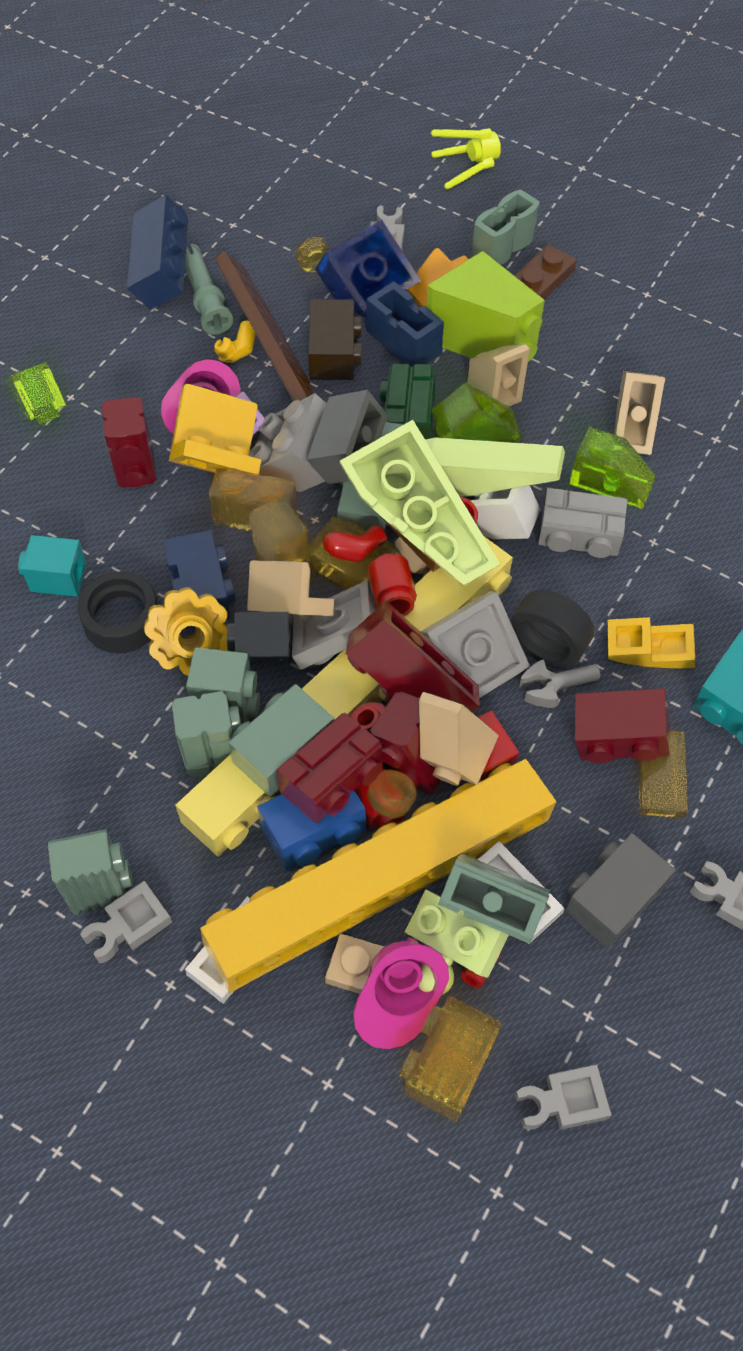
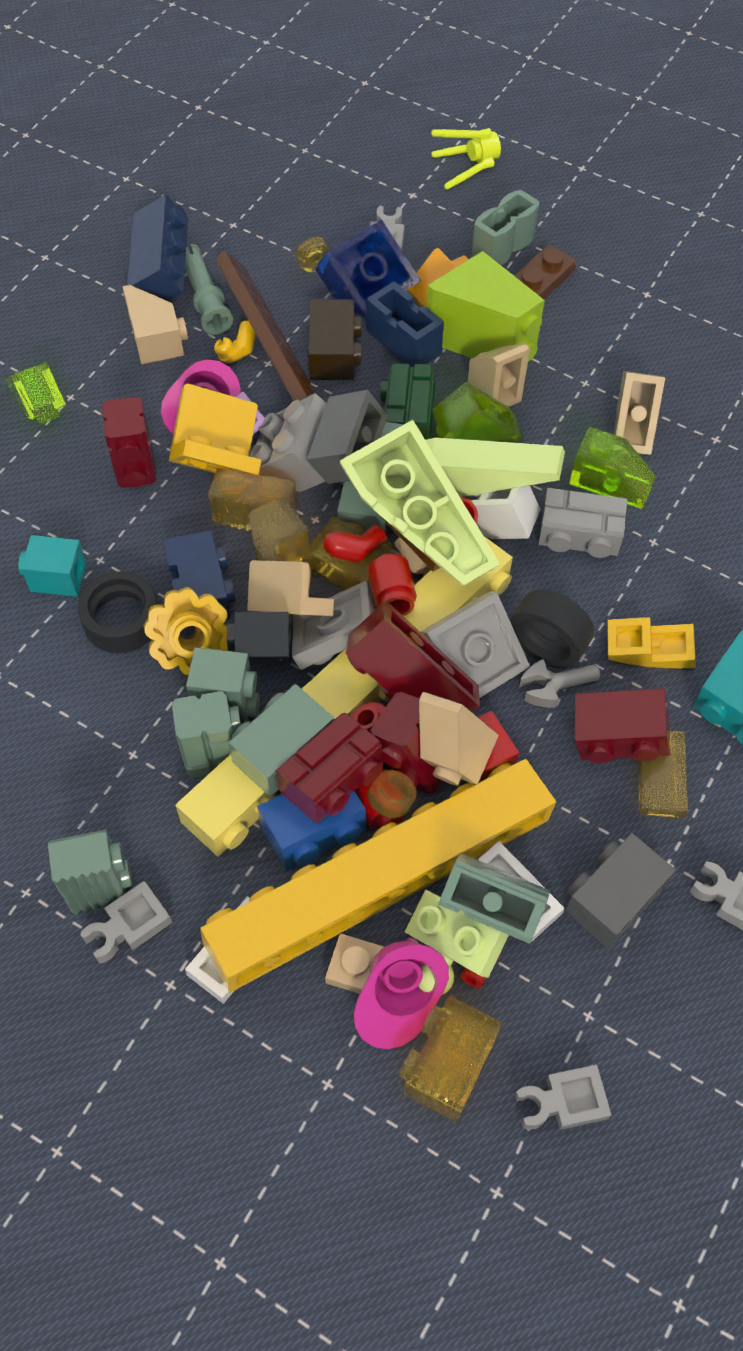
(154, 326): none -> tan slope

